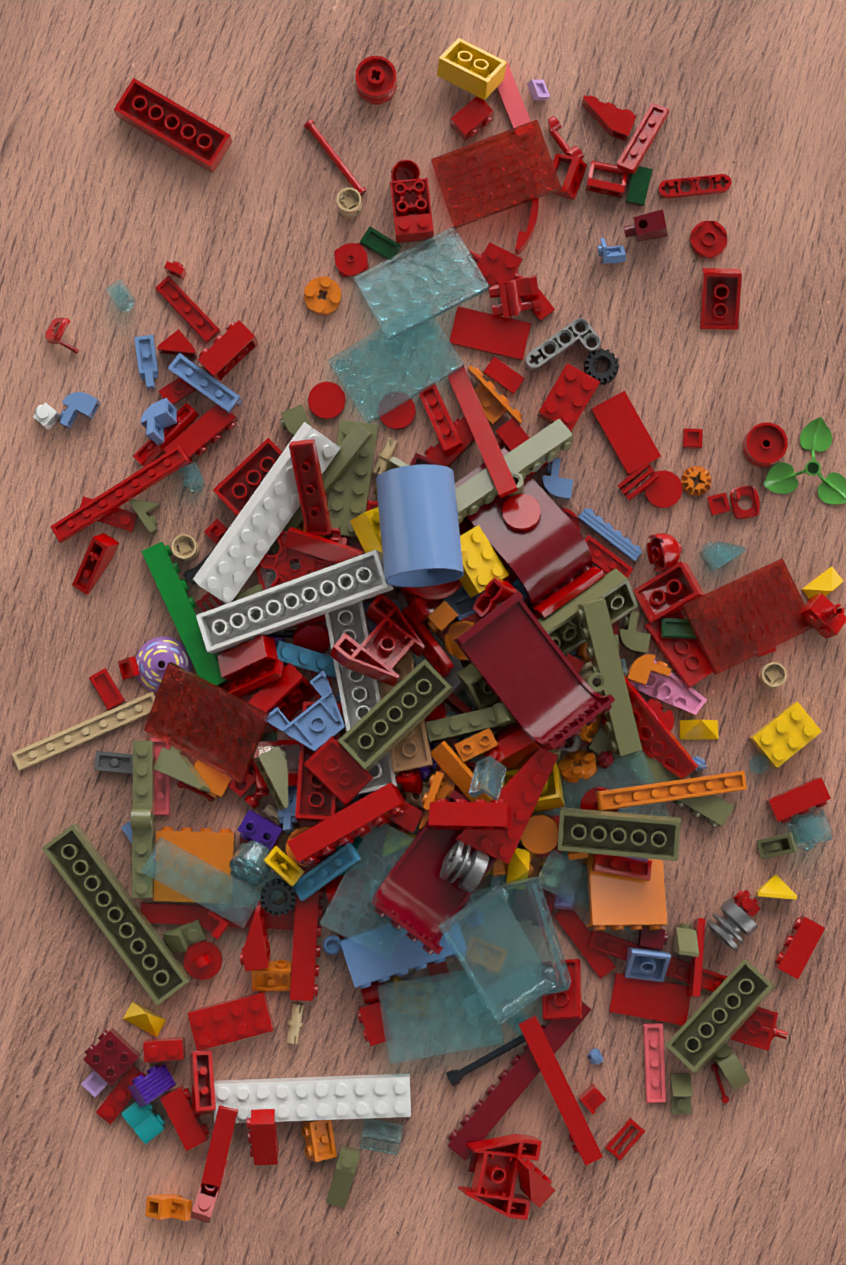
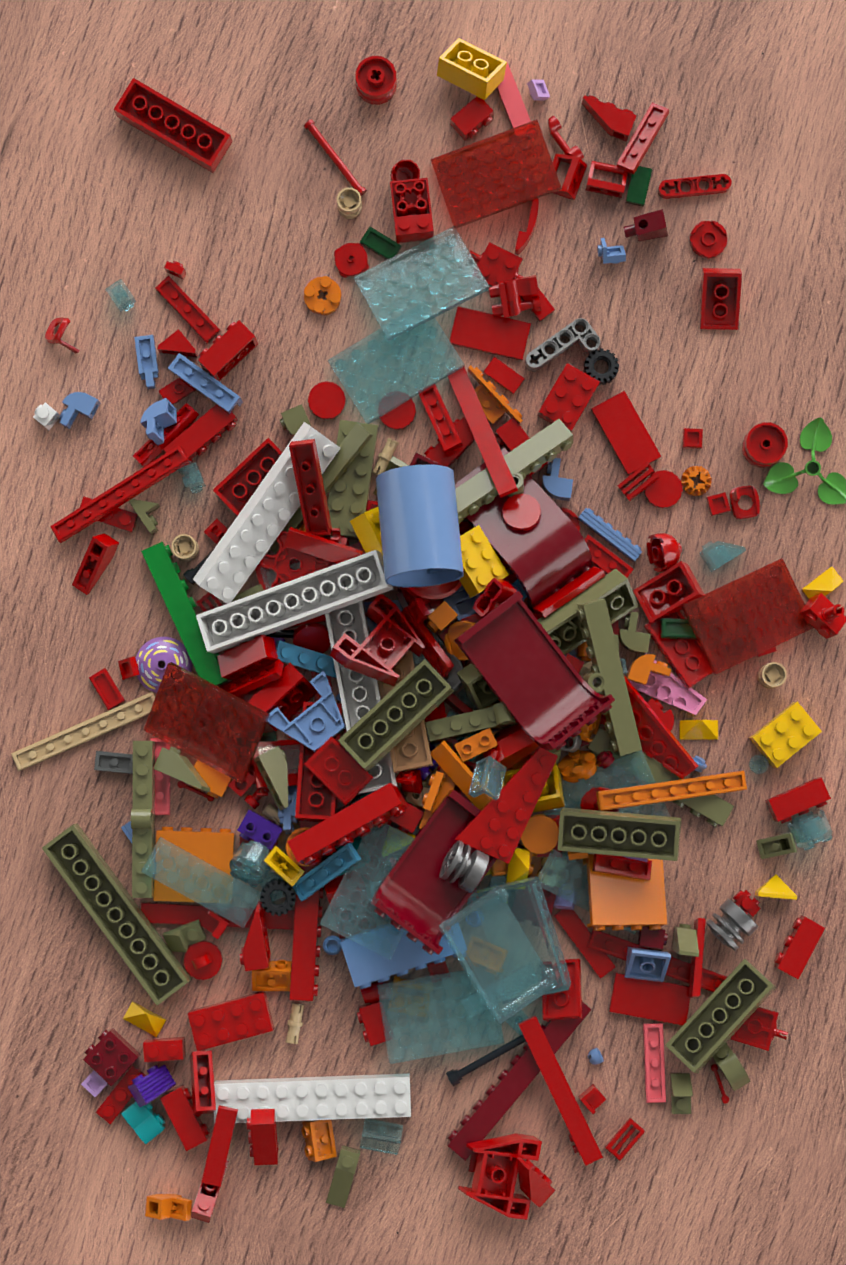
(470, 815): red brick -> none

